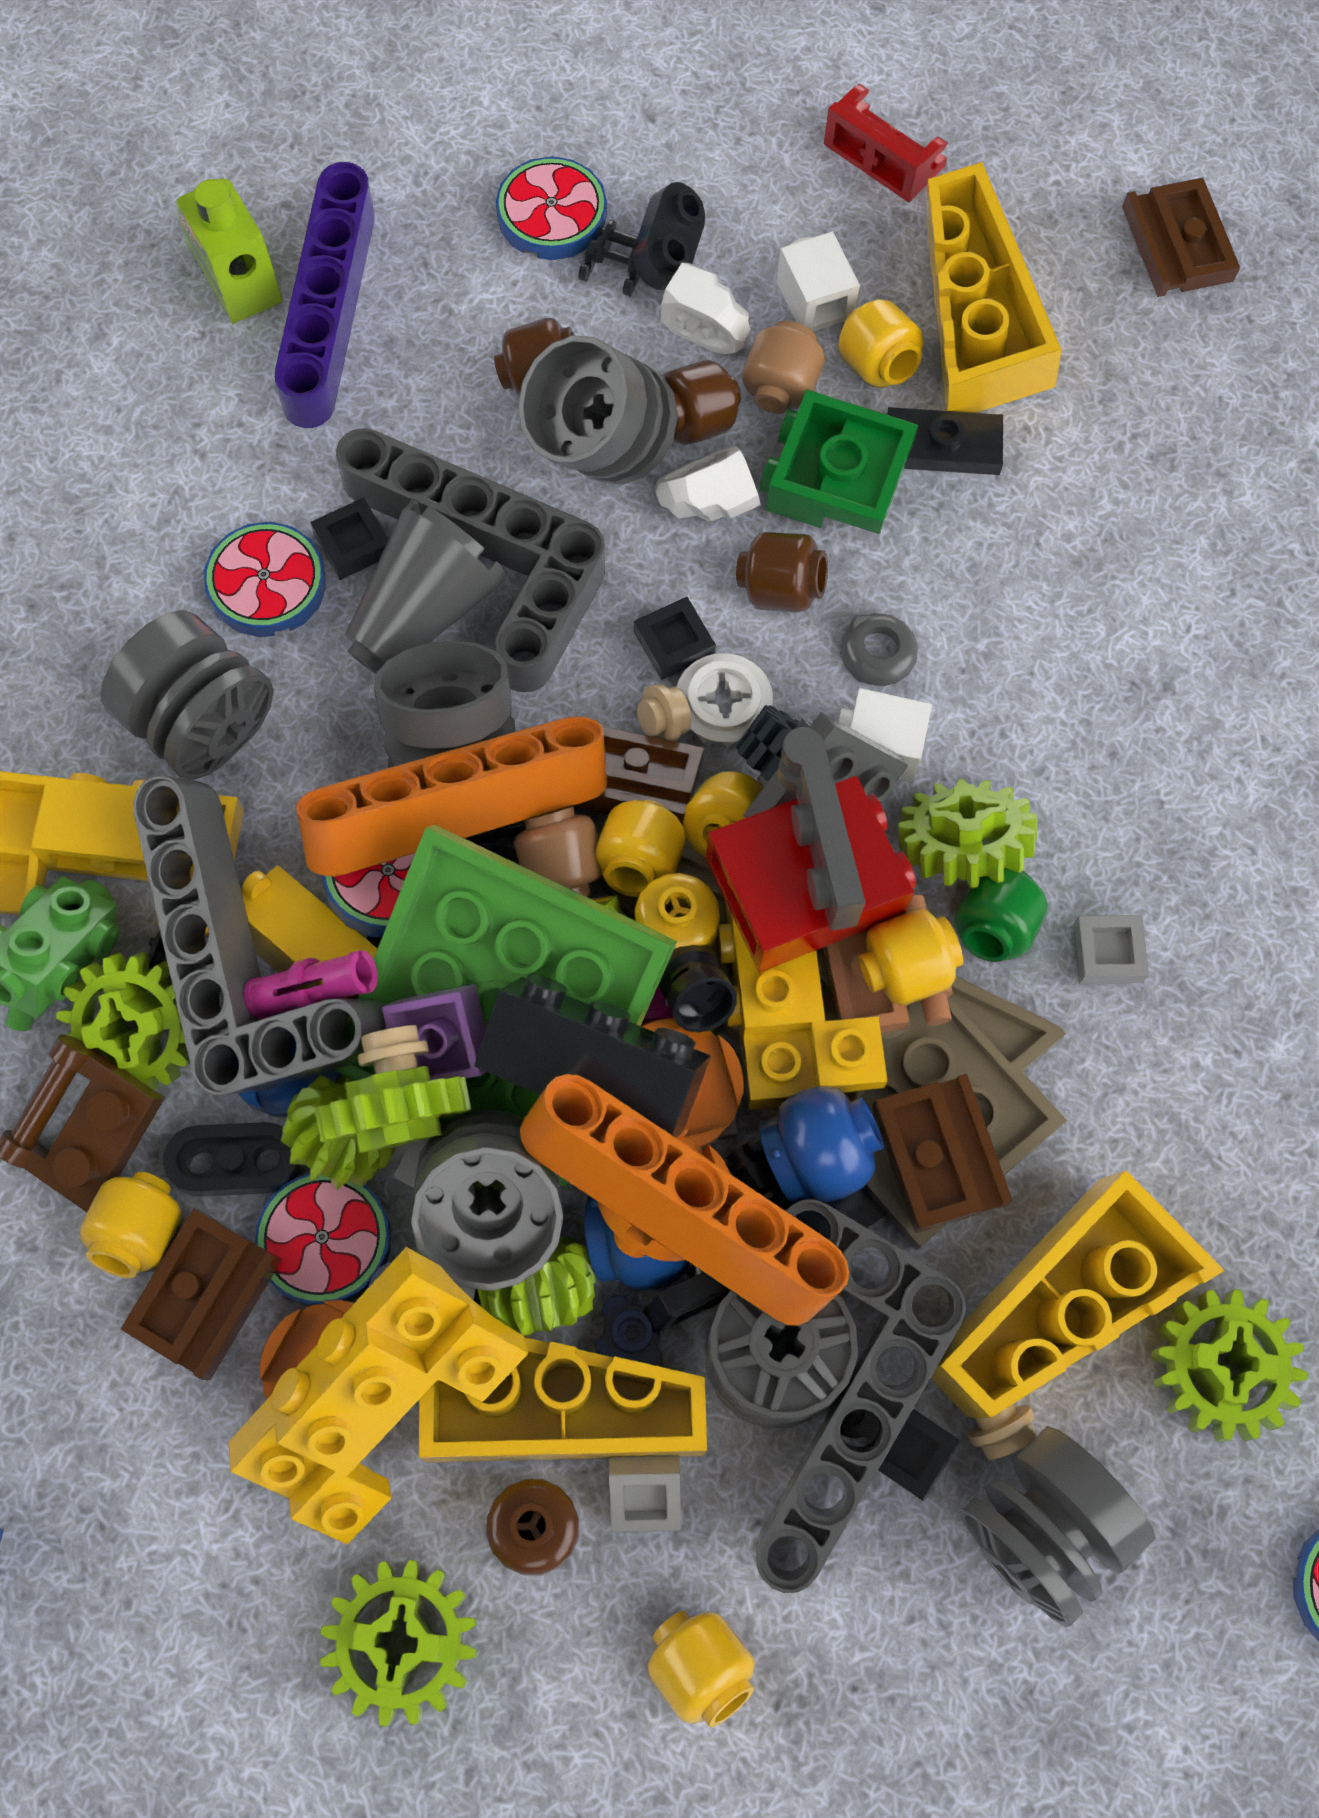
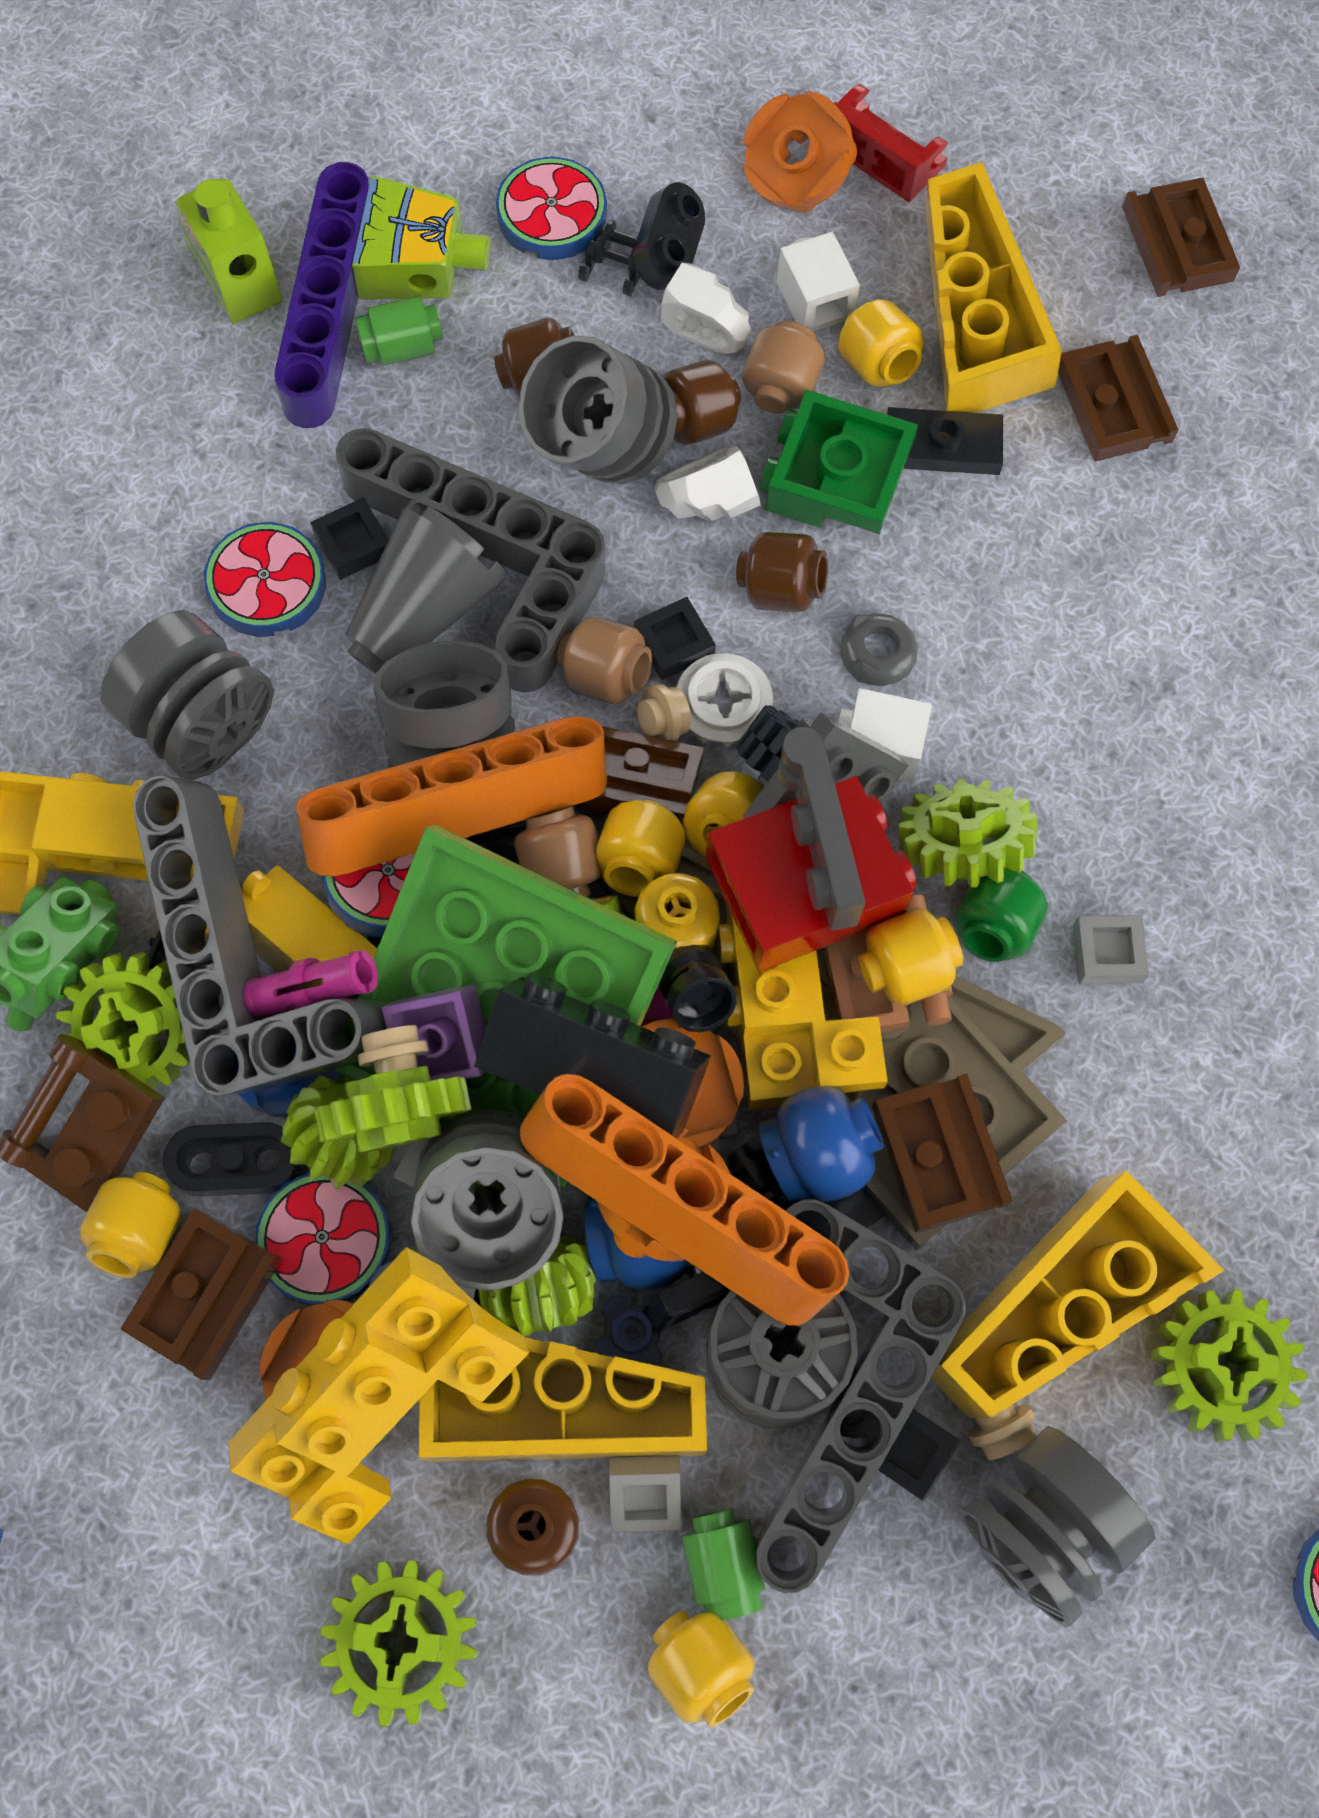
(399, 331): none -> bright green brick
(412, 243): none -> lime torso
(604, 660): none -> medium nougat head
(723, 1565): none -> bright green brick
(829, 154): none -> orange plate
(1116, 398): none -> reddish brown plate

